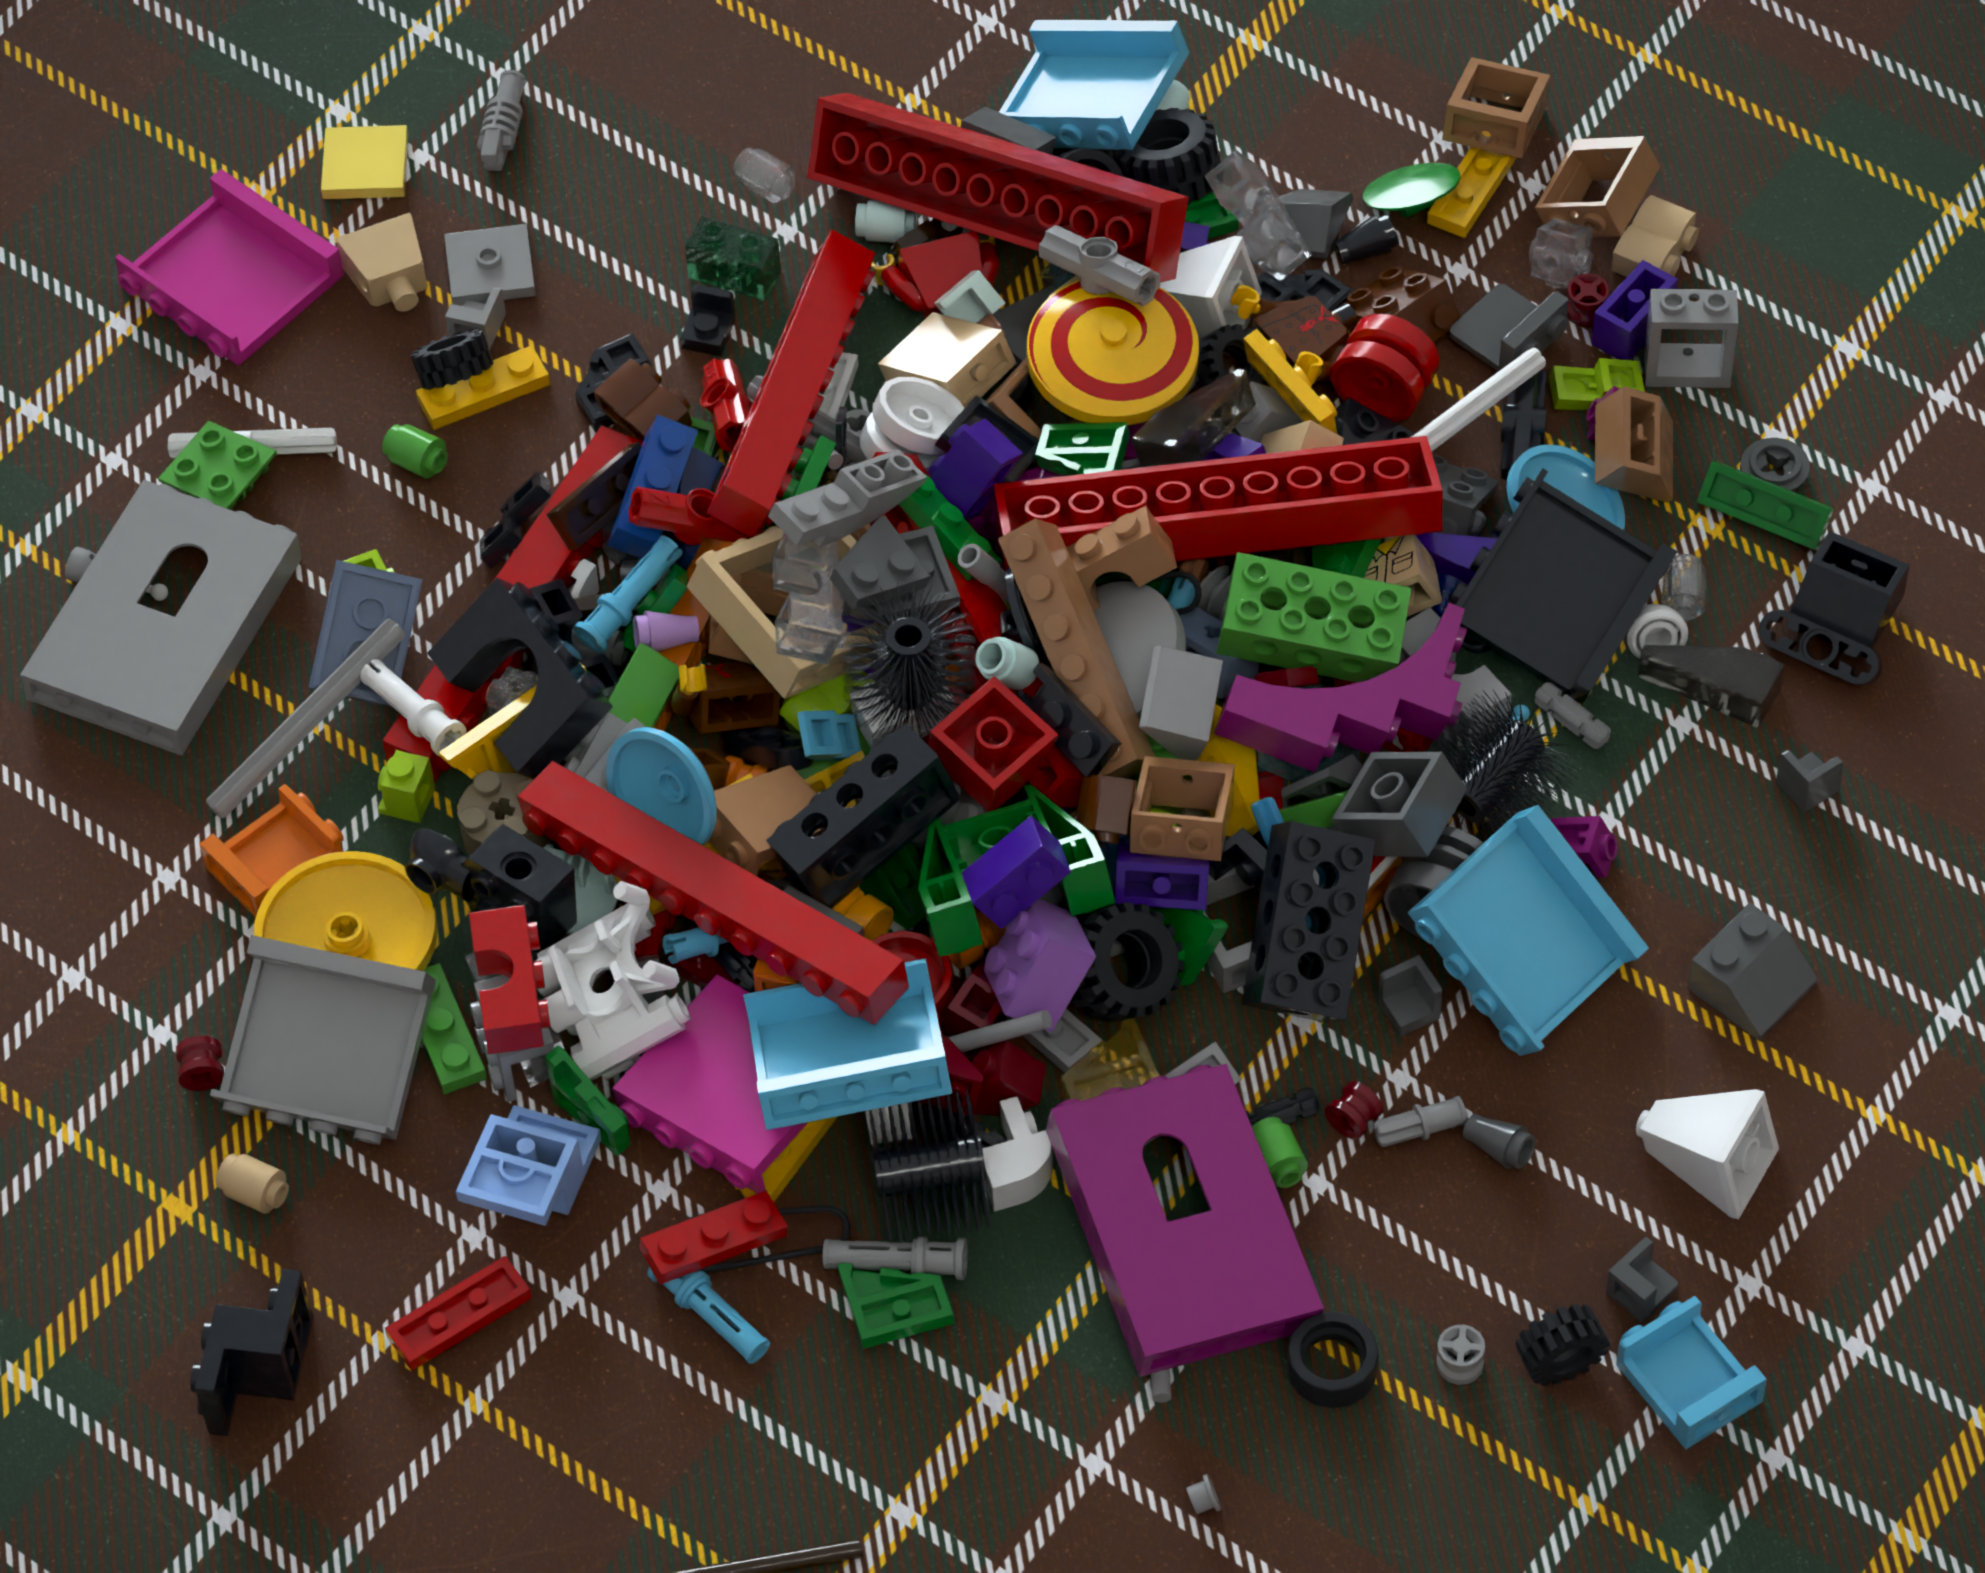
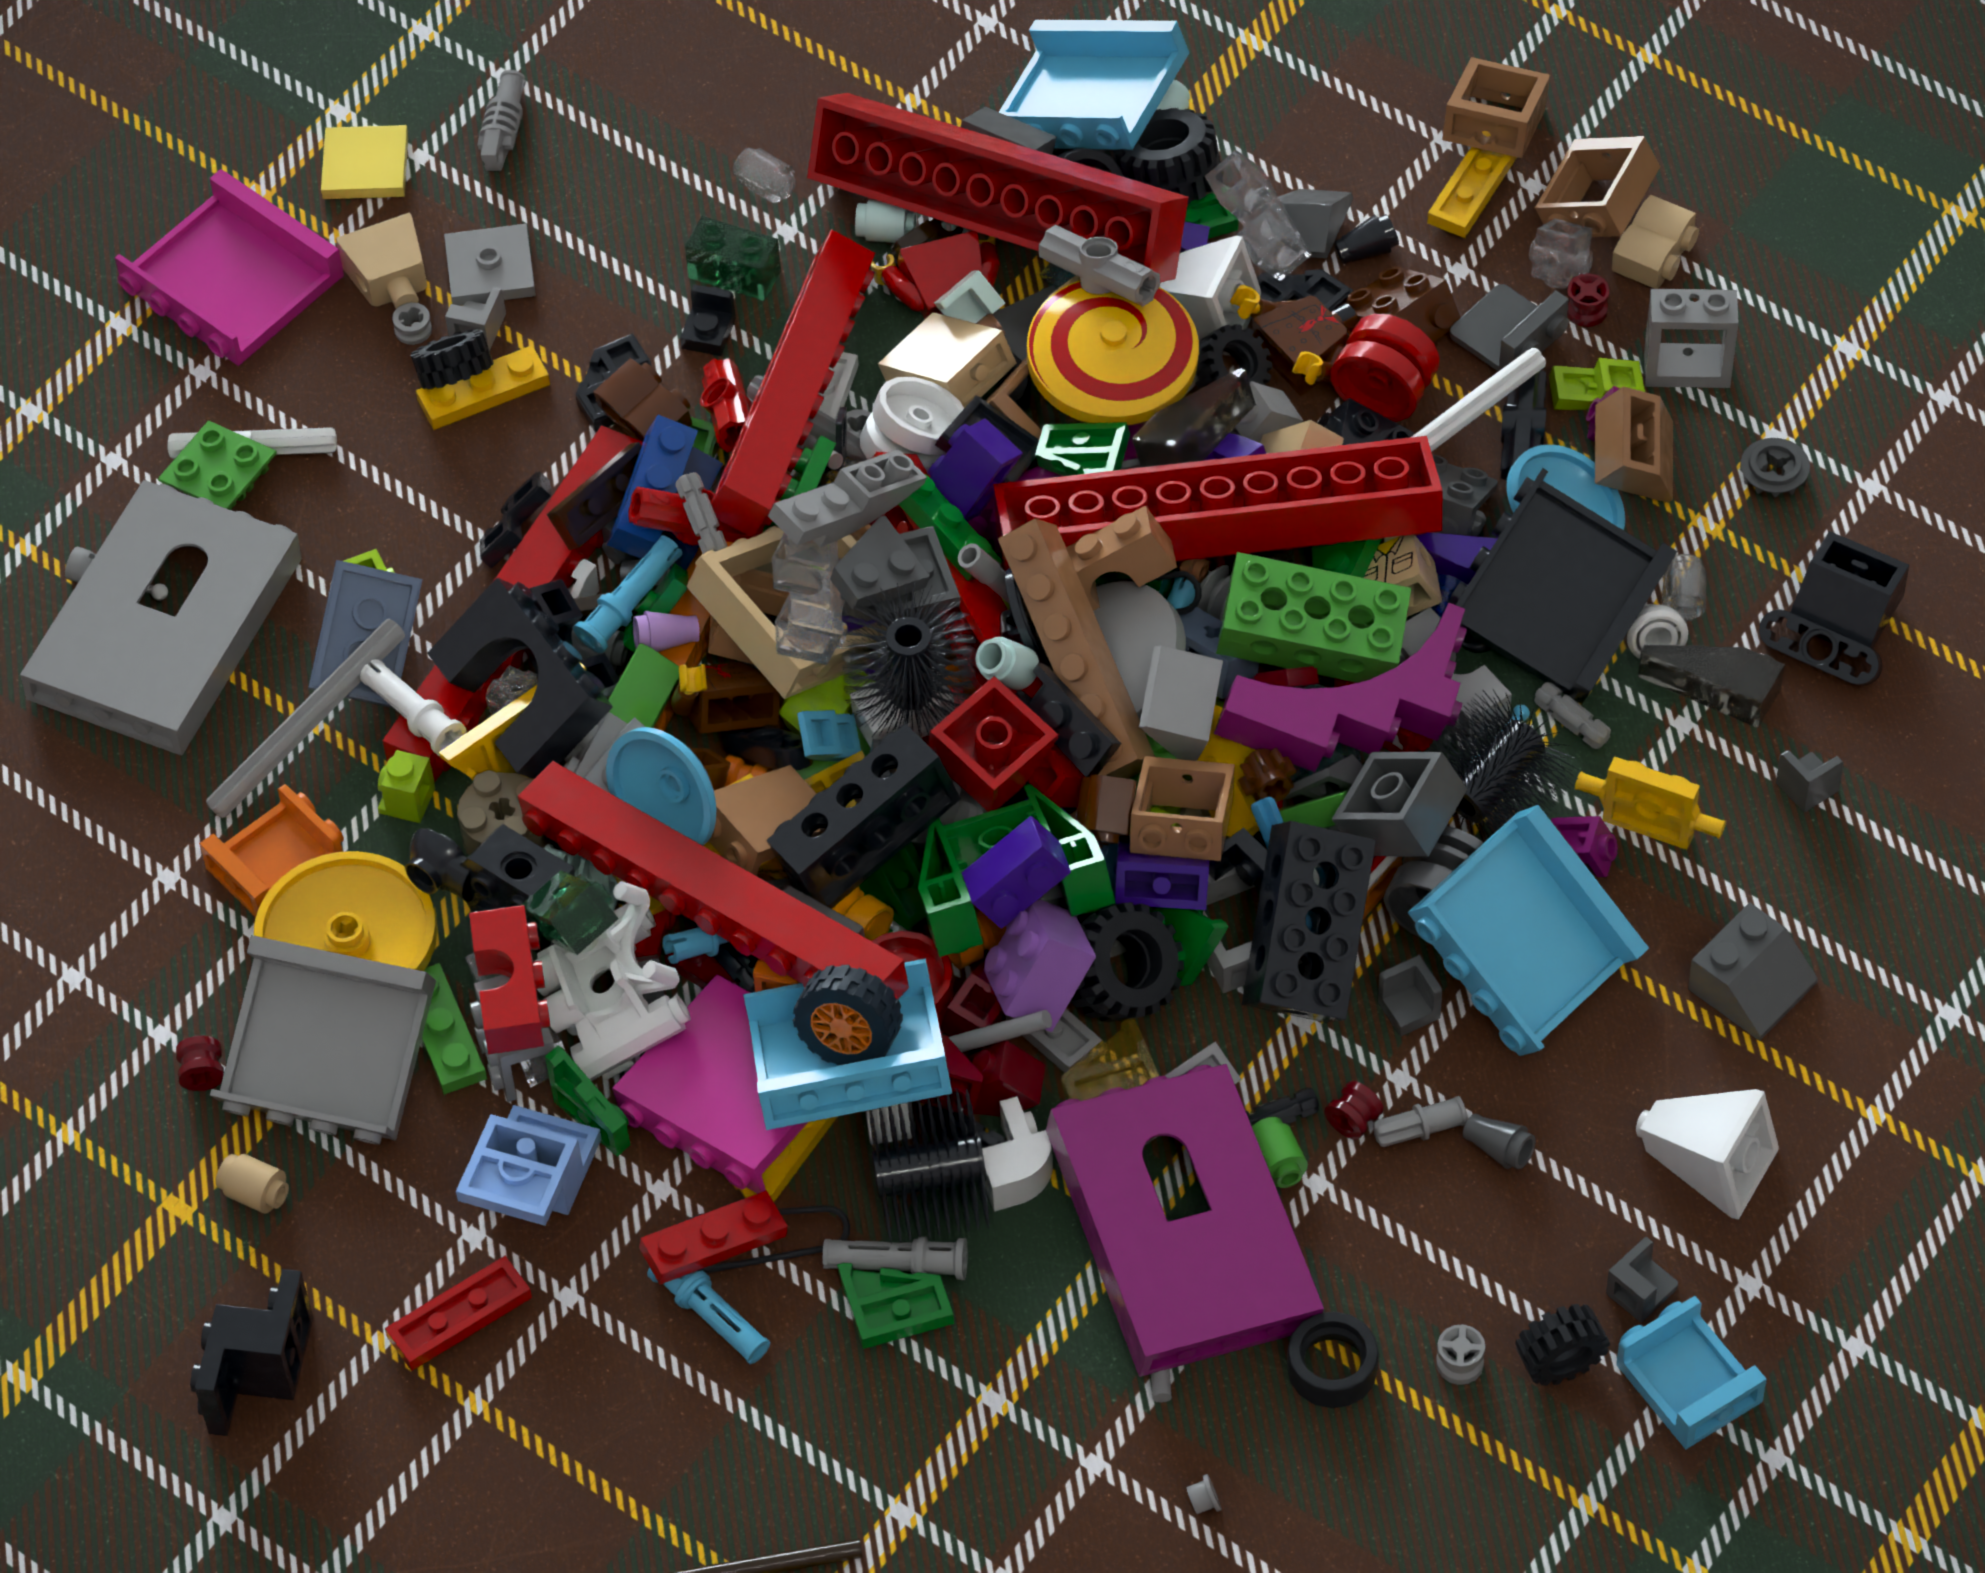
(406, 315): none -> light grey bush
(415, 450): bright green brick -> none
(571, 911): none -> clear green brick
(700, 512): none -> light grey axle
(847, 1015): none -> black wheel
(1267, 775): none -> reddish brown gear
(1289, 383): yellow plate -> none
(1411, 188): shield -> none
(1623, 317): dark purple brick -> none
(1650, 803): none -> yellow plate
(1765, 505): green plate -> none

